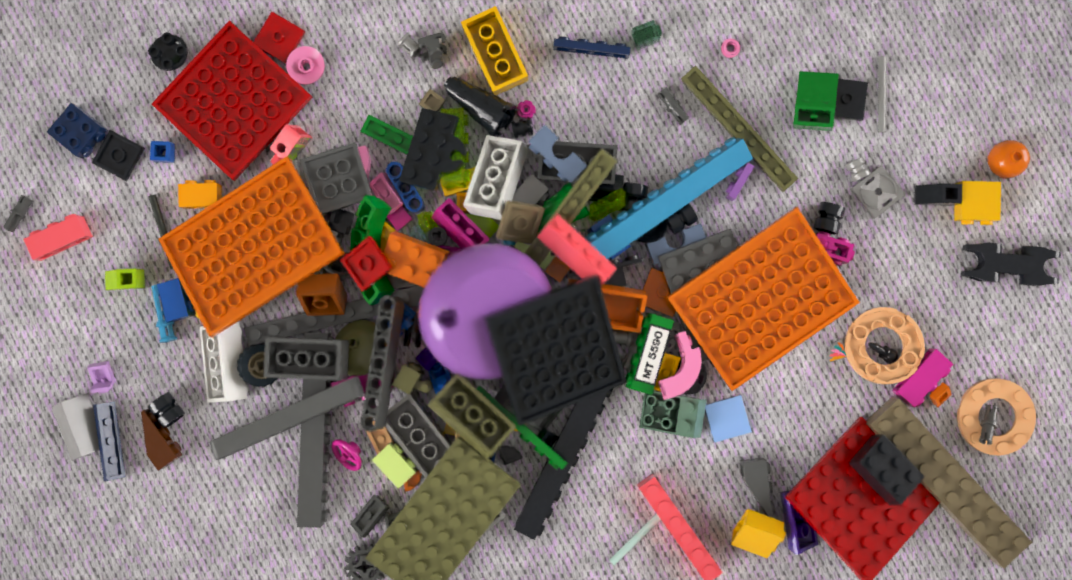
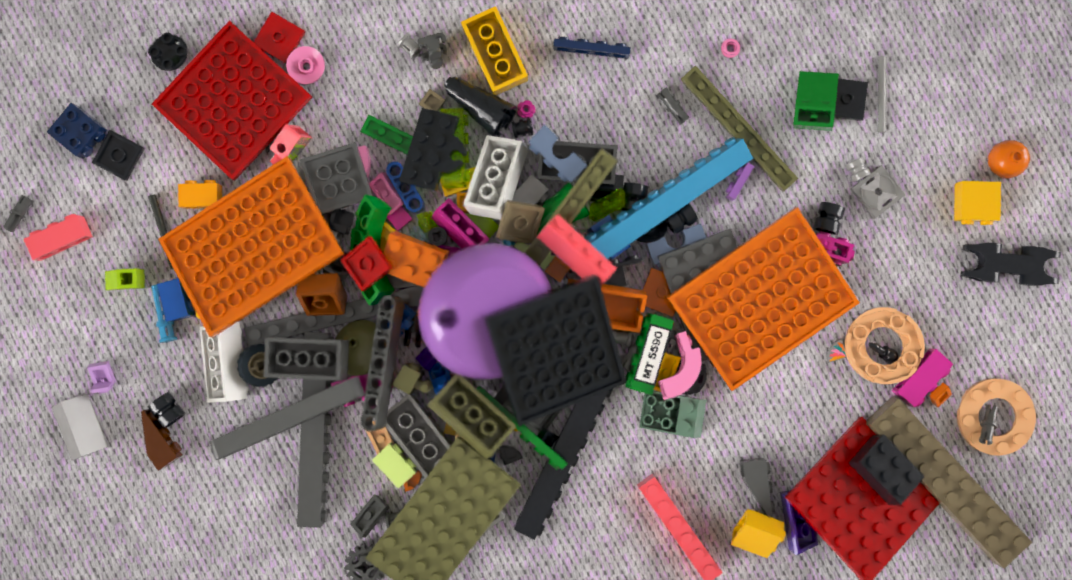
(109, 441): plate -> none
(157, 149): blue plate -> none
(349, 451): dark pink piece -> none
(635, 539): light aqua bar -> none
(646, 34): clear green brick -> none
(727, 418): light blue tile -> none
(938, 194): black slope -> none

